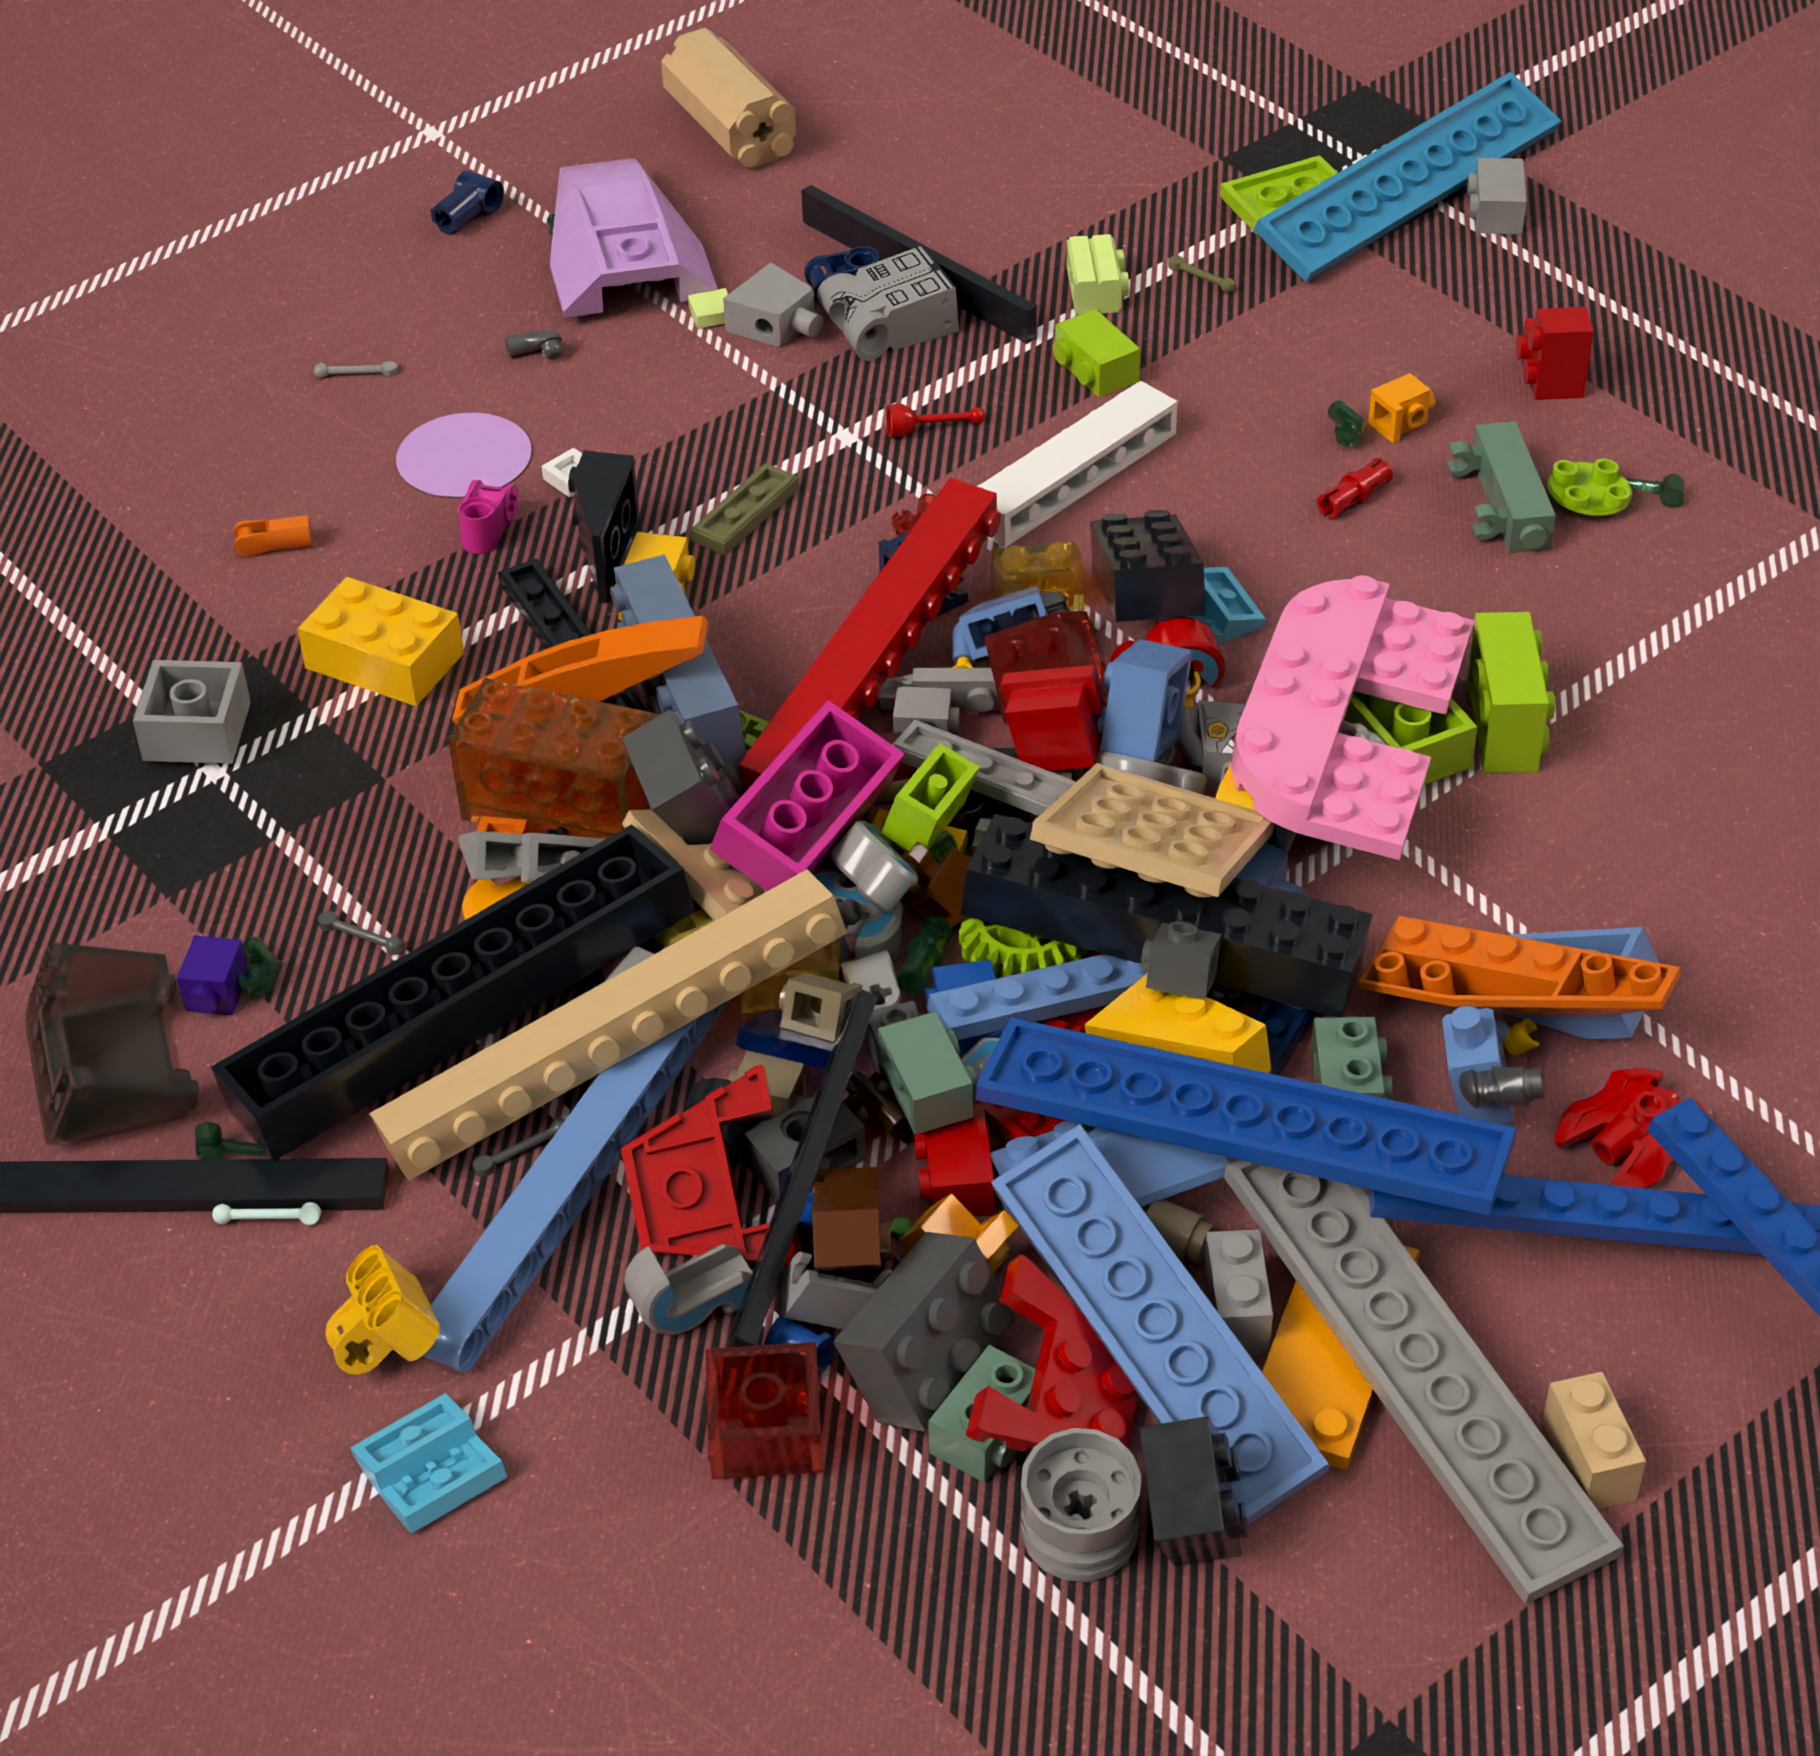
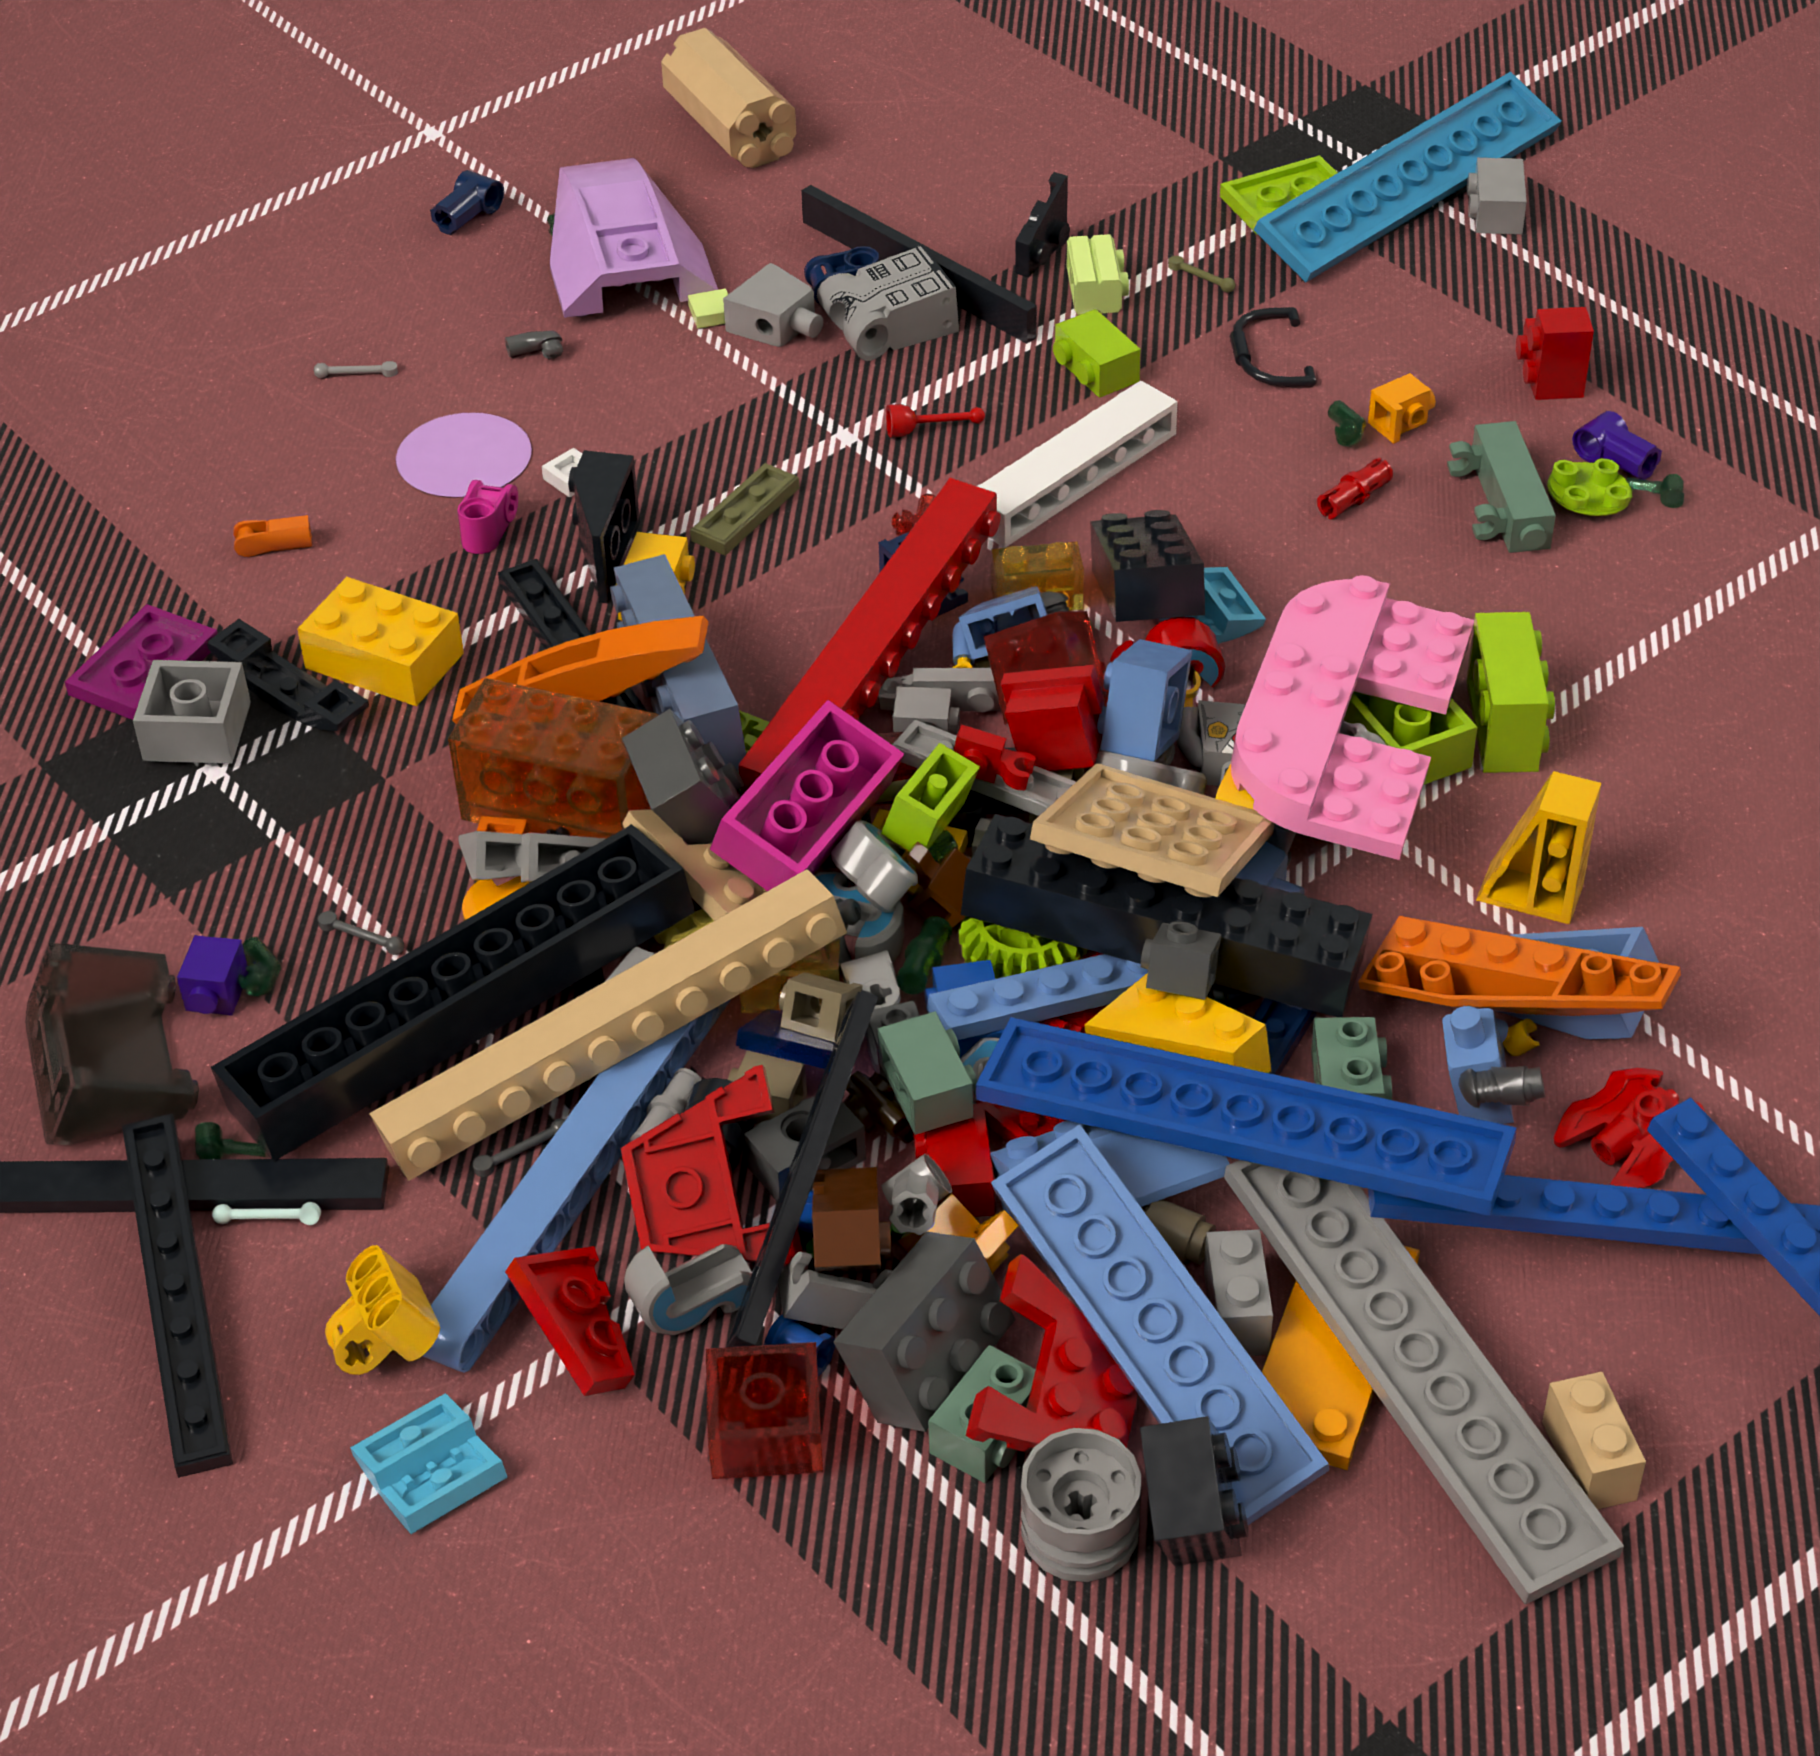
(120, 668): none -> magenta plate
(176, 1297): none -> black tile
(283, 683): none -> black slope
(574, 1316): none -> red wing
(670, 1102): none -> light grey pin
(915, 1195): none -> light grey piece
(990, 754): none -> red plate
(1044, 230): none -> black wing
(1242, 353): none -> black piece
(1547, 852): none -> yellow wedge
(1610, 439): none -> dark purple piece

